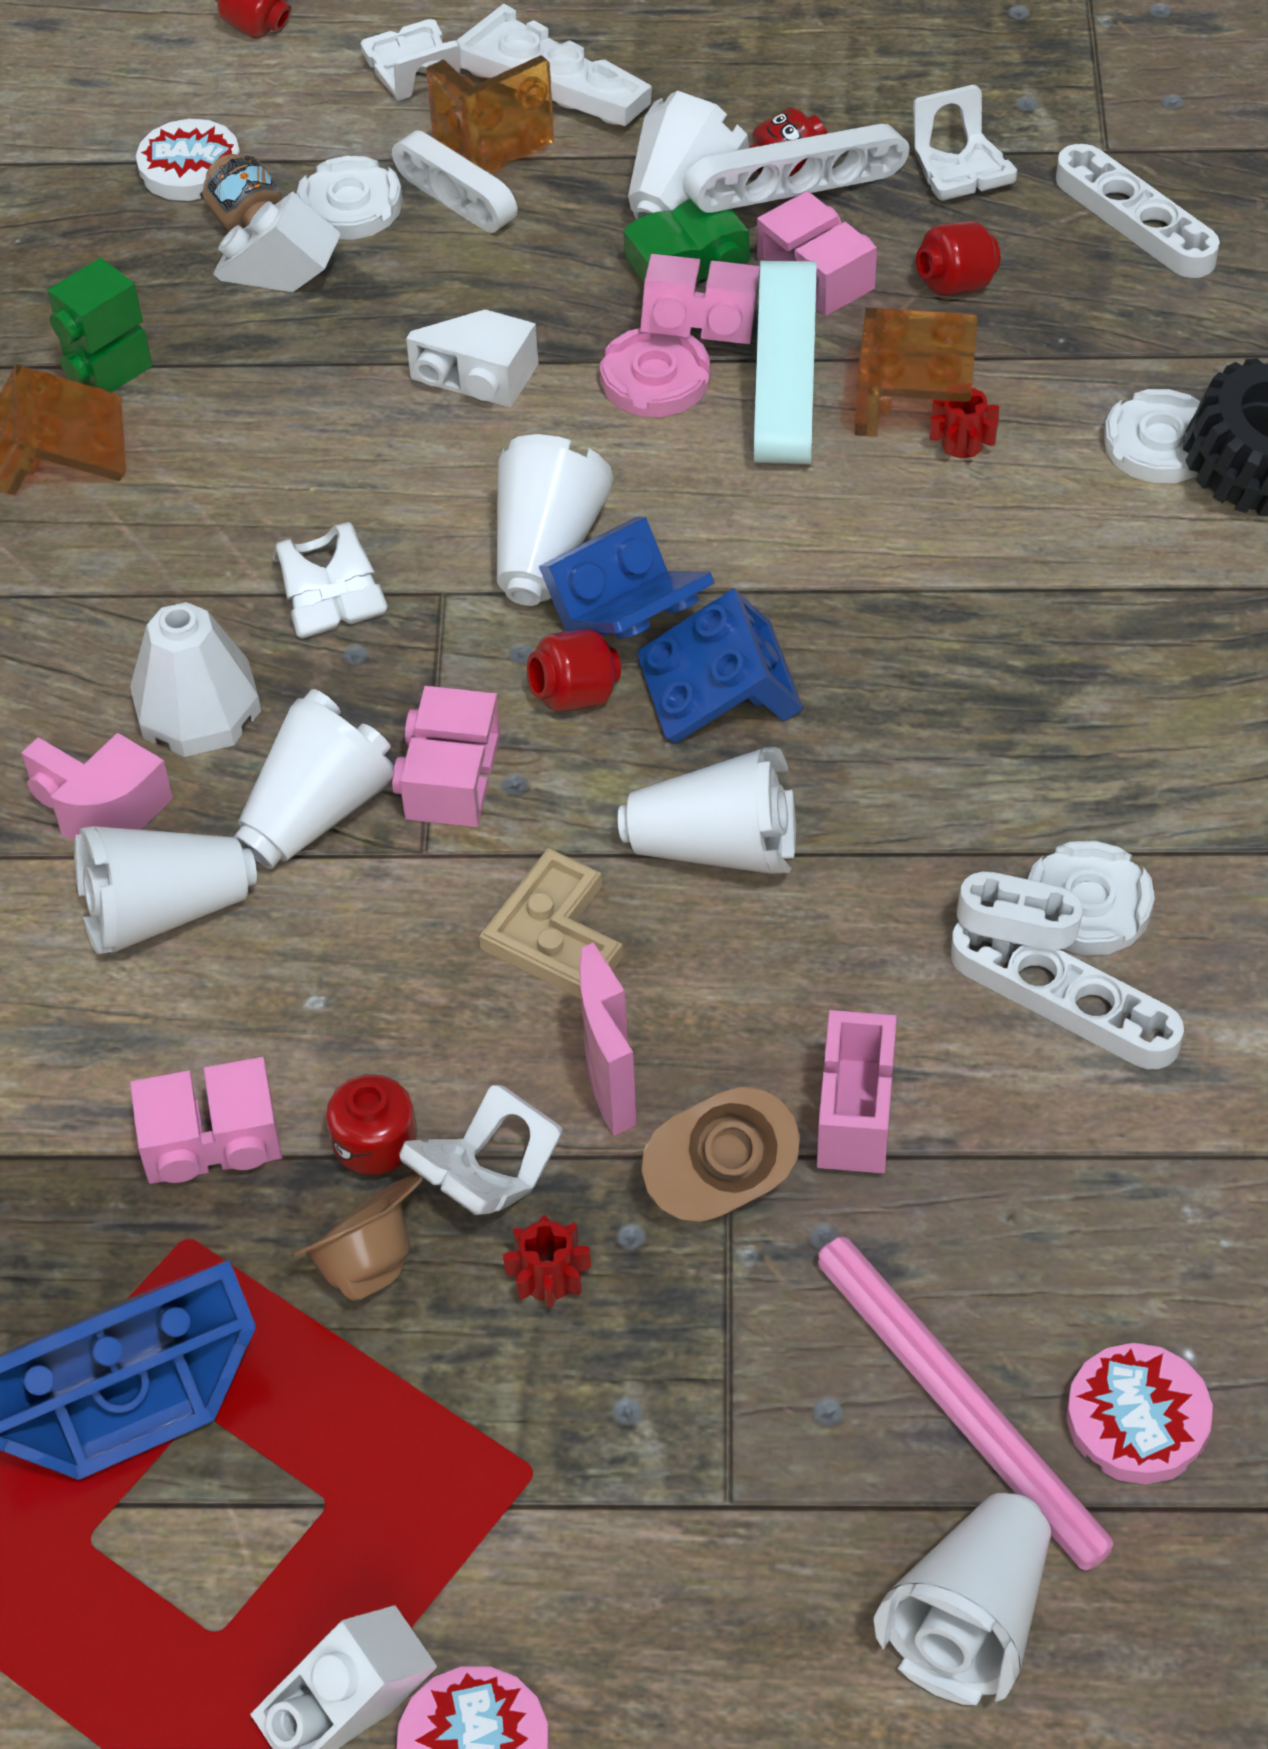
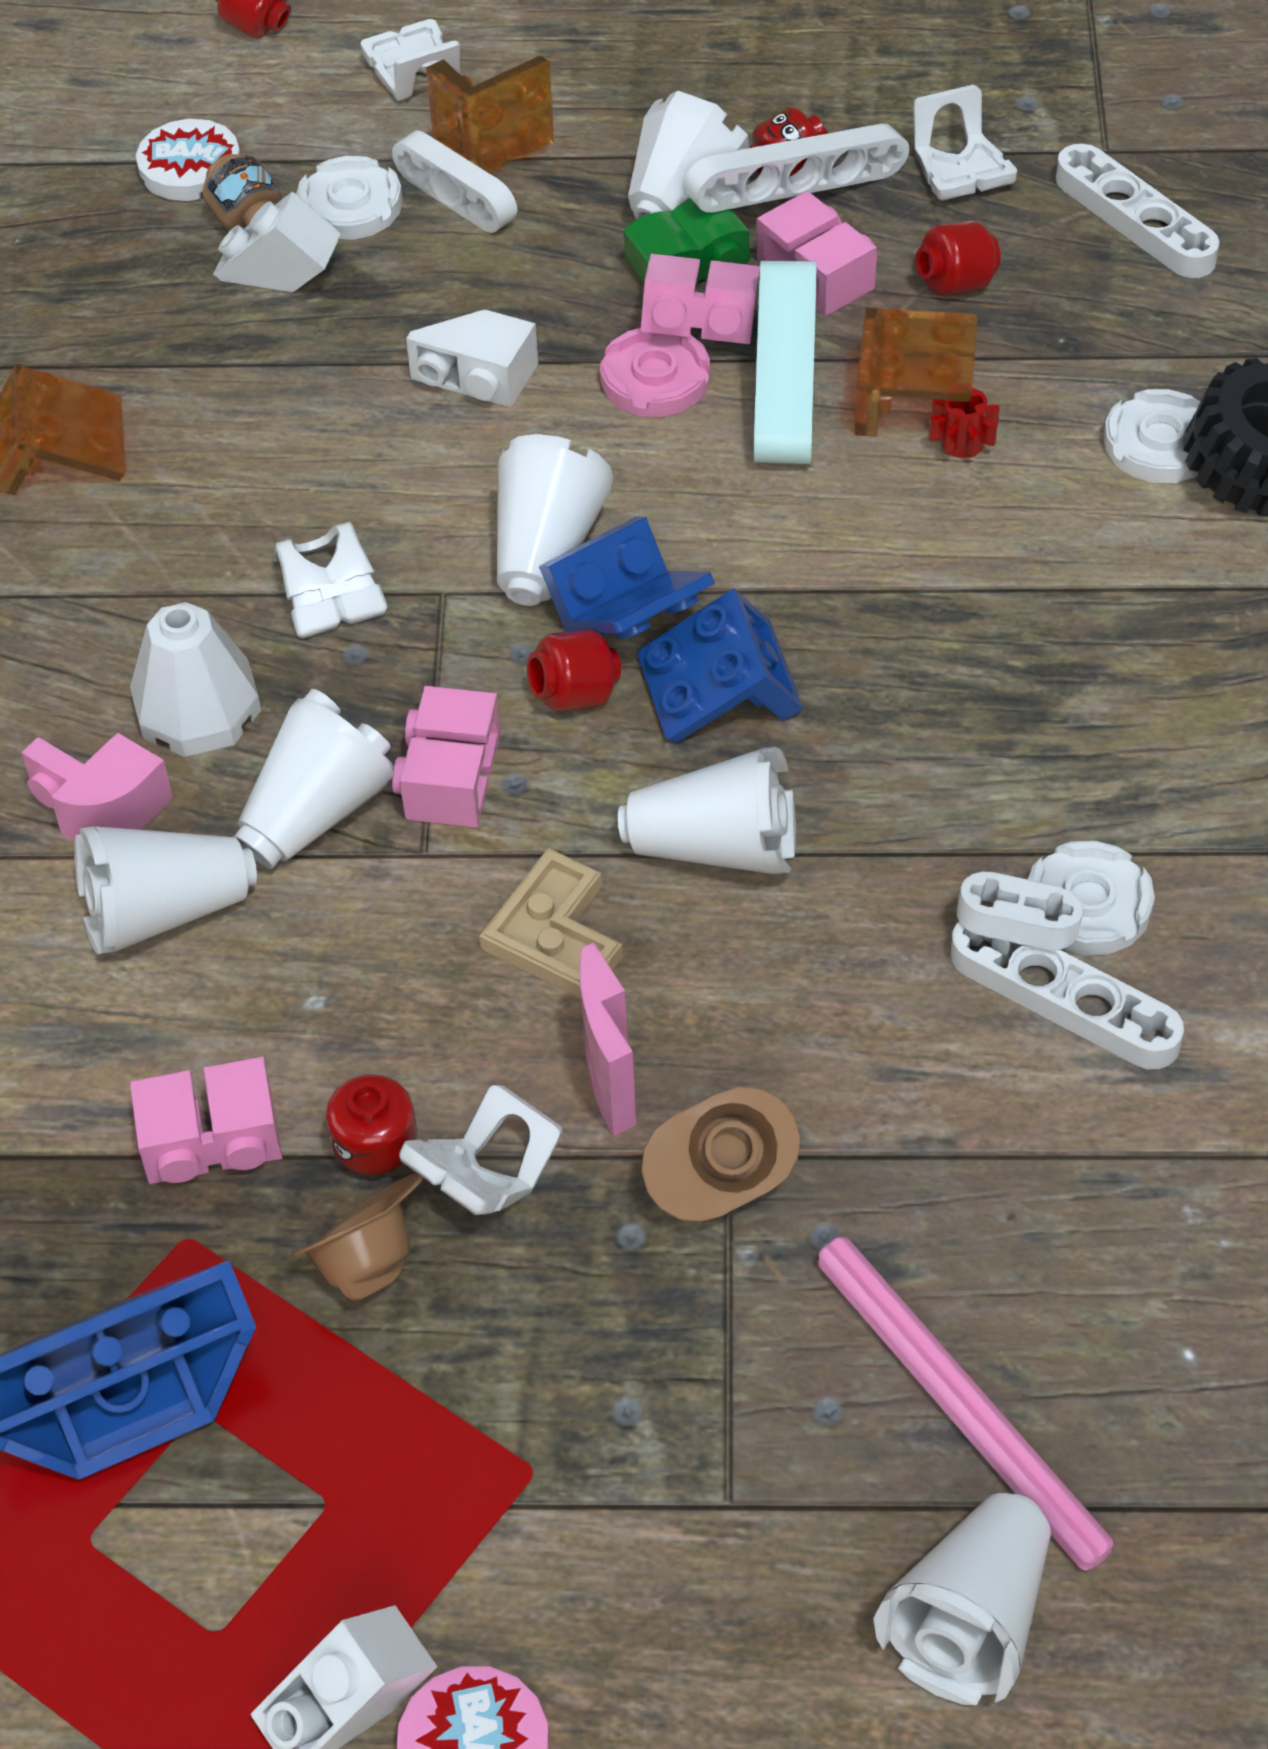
(98, 327): green piece -> none
(550, 1279): red gear -> none
(576, 82): white wing -> none
(856, 1091): bright pink piece -> none
(1139, 1413): tile -> none

